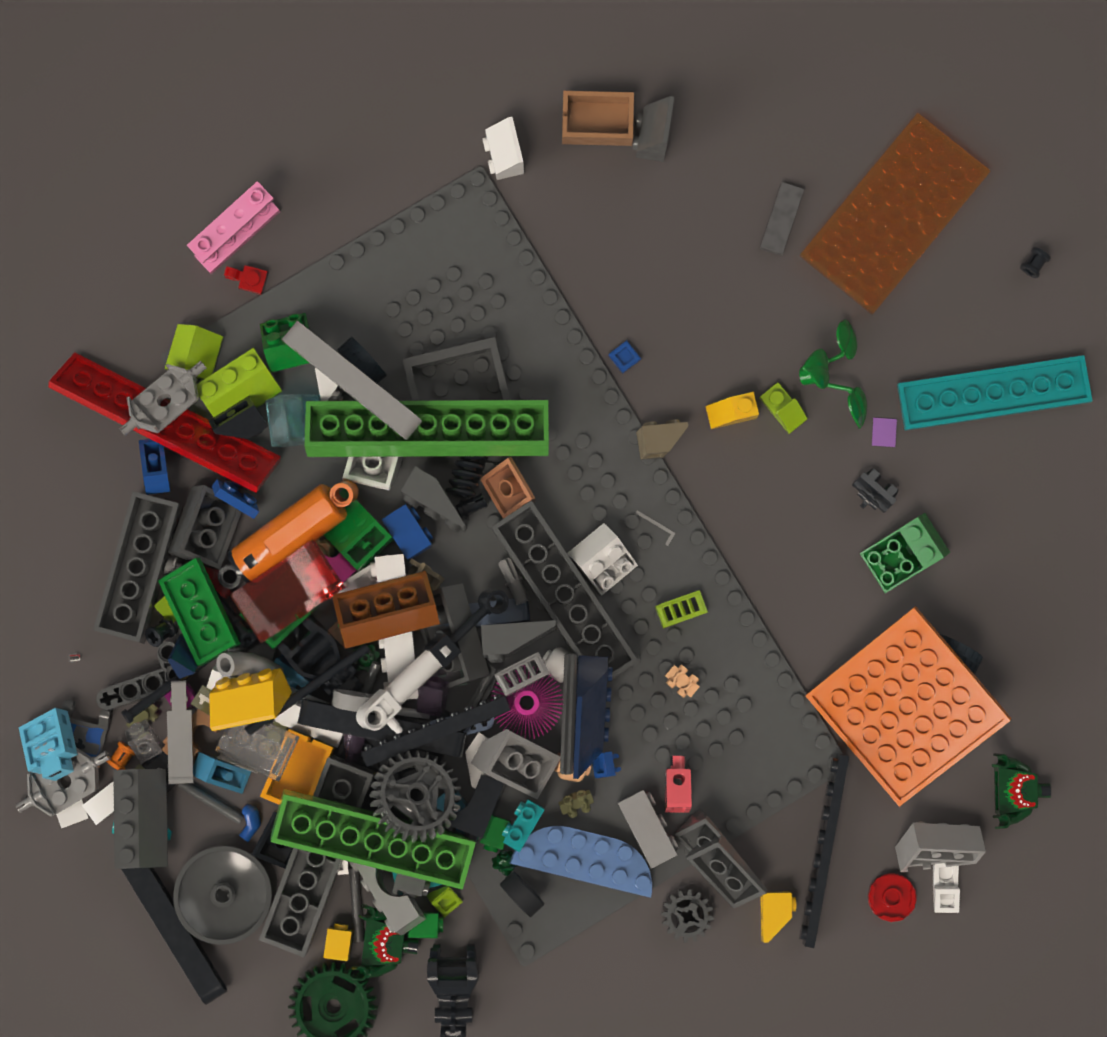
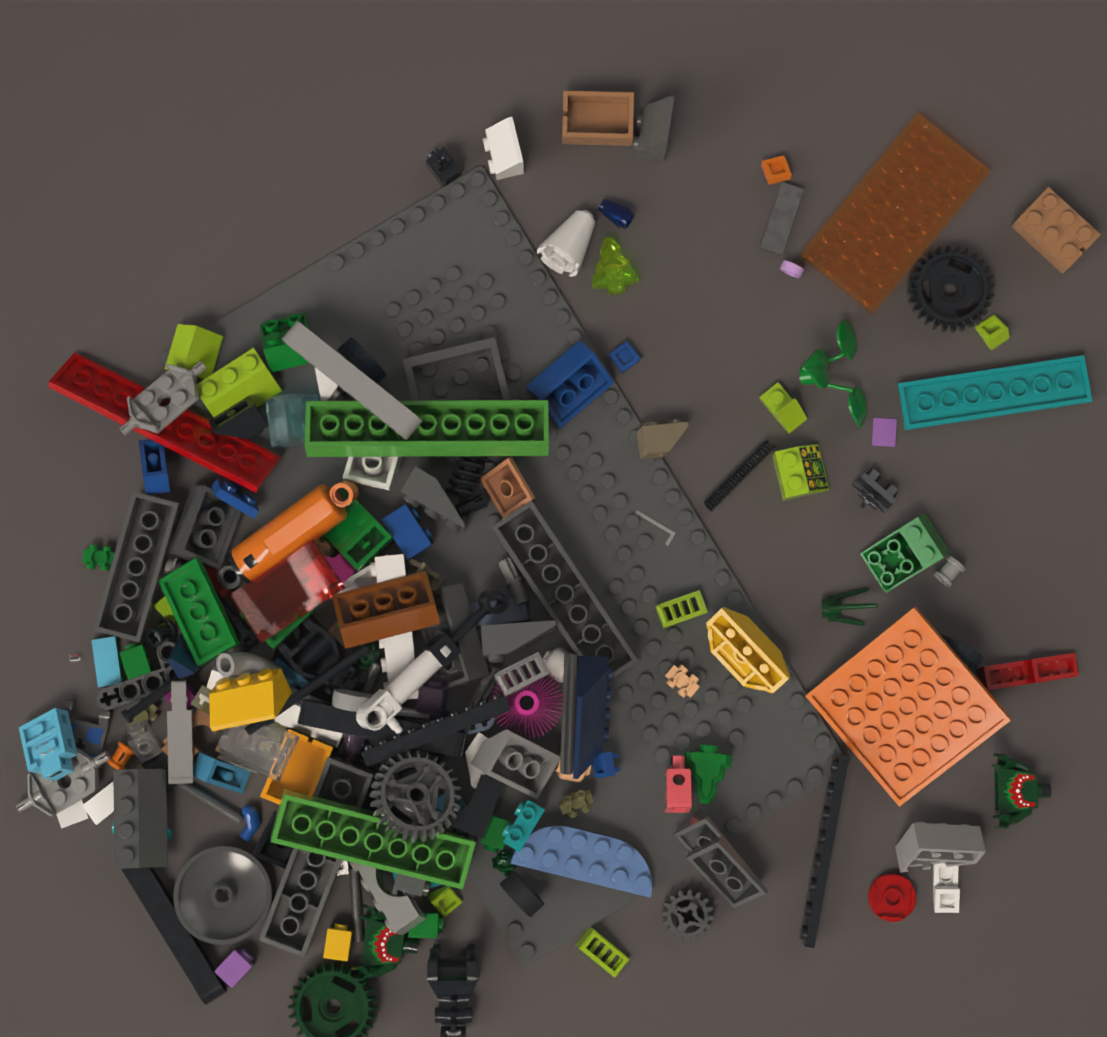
(93, 557): none -> green piece
(107, 661): none -> medium azure tile
(136, 660): none -> green brick
(233, 227): bright pink fence -> none
(235, 967): none -> medium lavender brick
(250, 279): red plate -> none
(443, 166): none -> black brick
(568, 243): none -> white cone
(570, 383): none -> blue slope
(585, 940): none -> lime slope
(602, 559): white slope -> none
(613, 269): none -> clear neon green rock
(618, 214): none -> clear blue cone
(648, 828): light grey brick -> none
(707, 769): none -> green rock
(732, 410): yellow slope -> none
(732, 476): none -> black piece
(746, 651): none -> yellow wedge
(775, 912): yellow slope -> none
(776, 170): none -> orange plate
(791, 269): none -> lavender tile
(800, 471): none -> lime slope
(832, 607): none -> dark green plant
(949, 571): none -> light grey bush
(968, 286): none -> black gear
(993, 331): none -> lime slope
(1028, 671): none -> red slope
(1035, 262): black bush -> none
(1055, 230): none -> medium nougat piece

